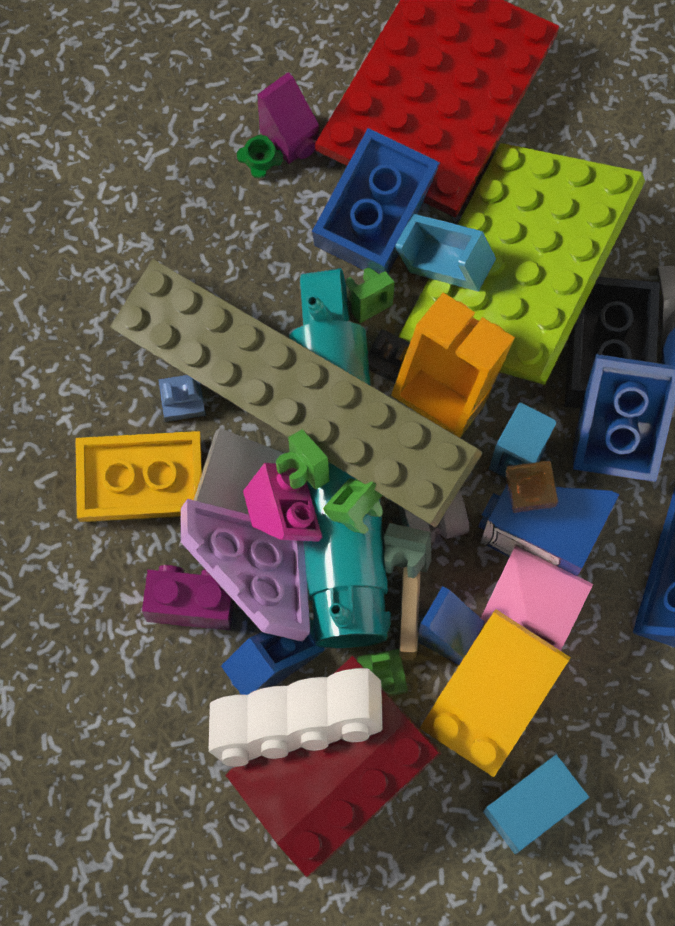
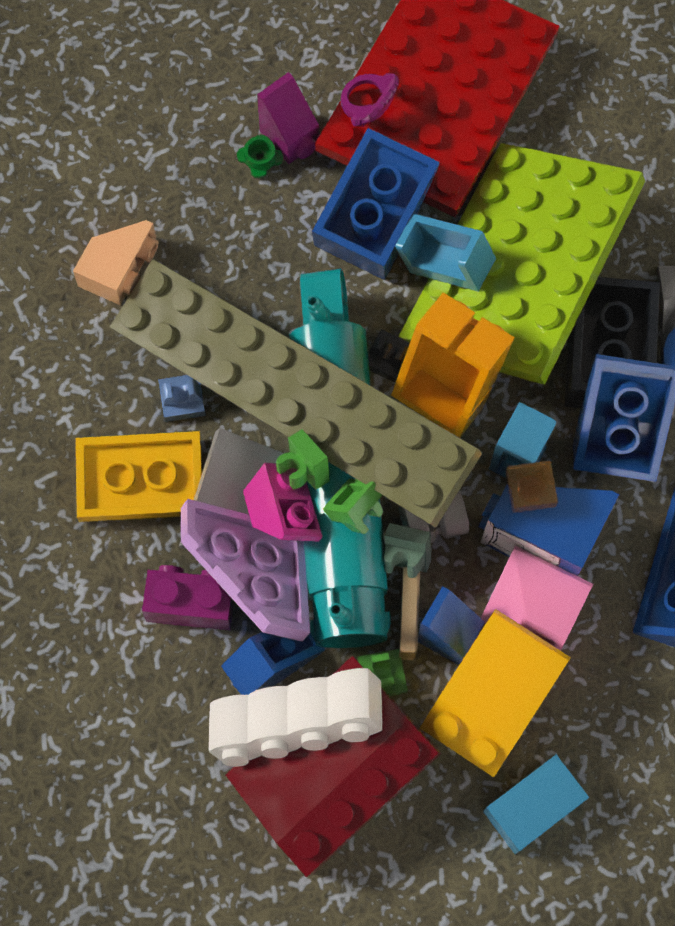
(114, 260): none -> light nougat slope
(366, 114): none -> magenta piece
(372, 295): bright green tile -> none

